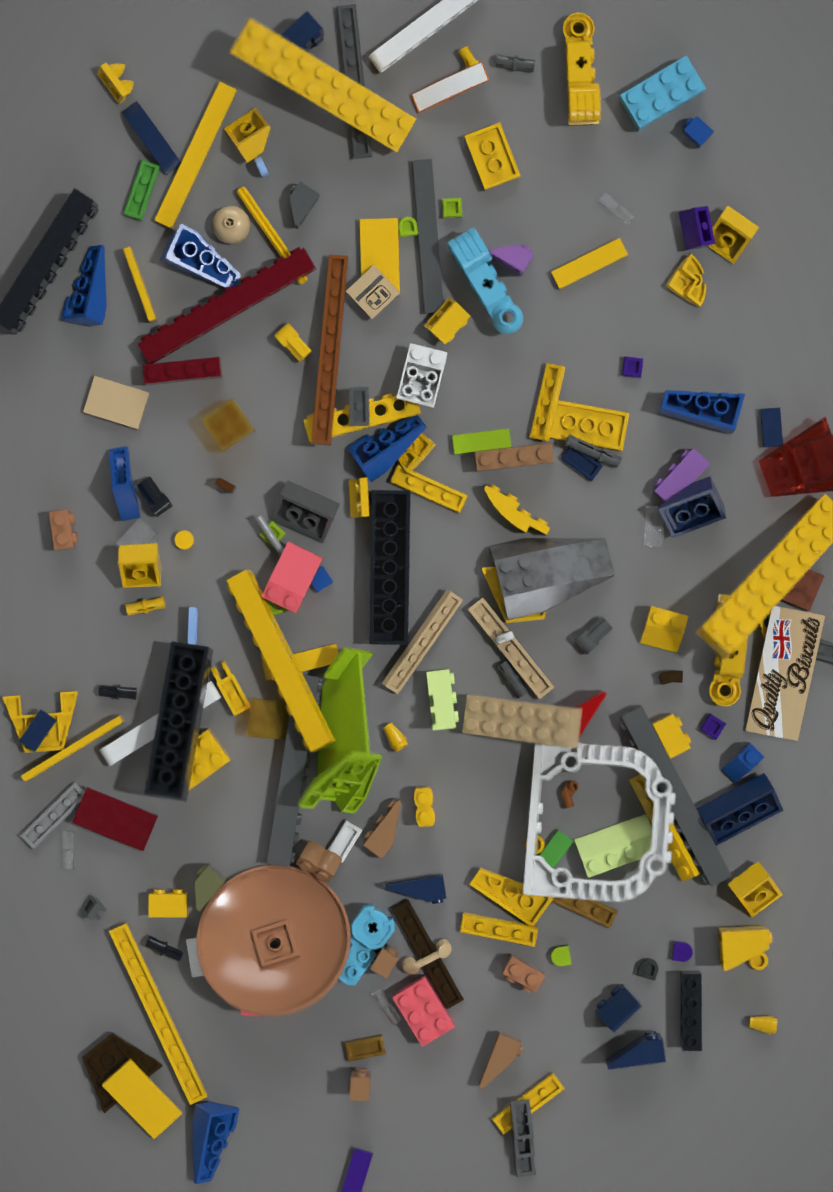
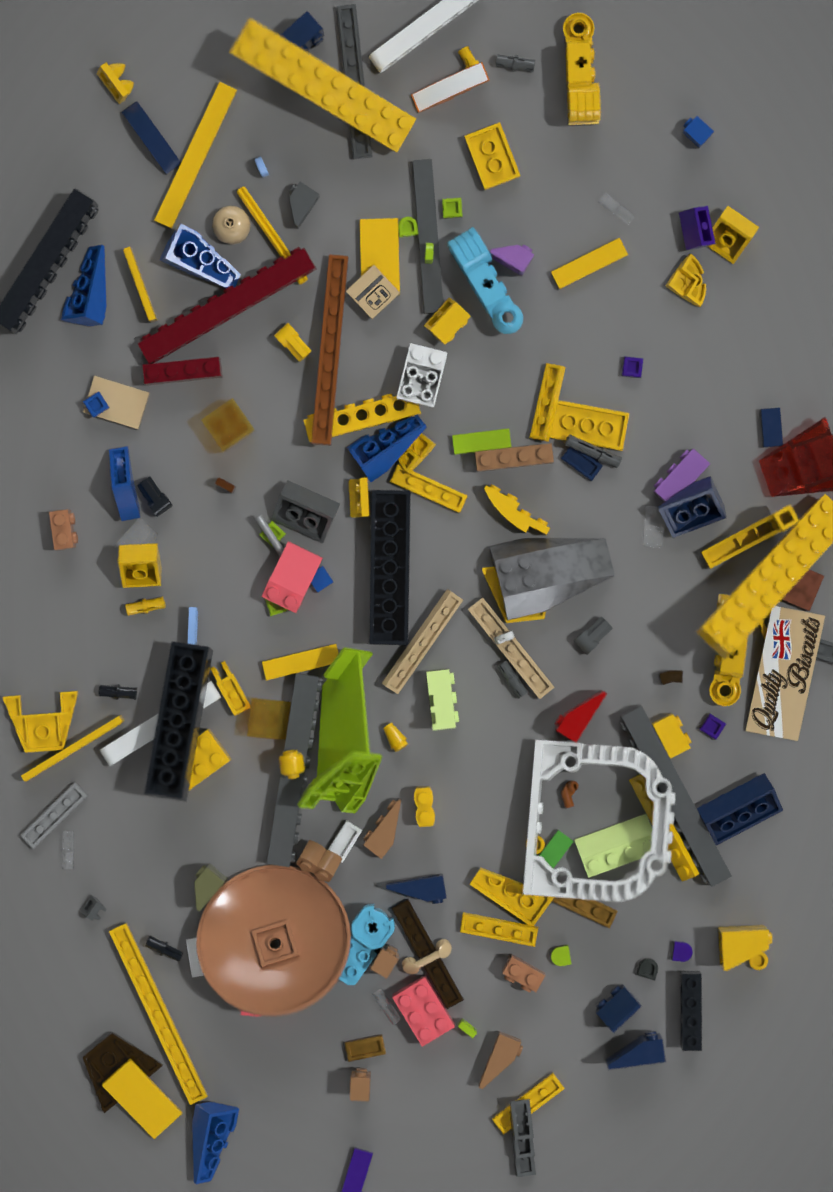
(38, 730): dark blue tile -> none
(96, 404): none -> blue tile
(115, 819): dark red tile -> none
(142, 190): bright green tile -> none
(168, 903): yellow brick -> none
(184, 539): yellow tile -> none
(249, 134): yellow slope -> none
(280, 660): yellow brick -> none
(291, 764): none -> yellow head
(359, 406): dark grey plate -> none
(429, 253): none -> lime tile
(467, 1028): none -> lime tile
(522, 721): tan brick -> none
(662, 93): medium azure brick -> none
(663, 629): yellow slope -> none
(707, 409): blue wedge -> none
(743, 762): blue slope -> none
(750, 536): none -> yellow arch
(755, 889): yellow slope -> none
(765, 1024): yellow cone -> none

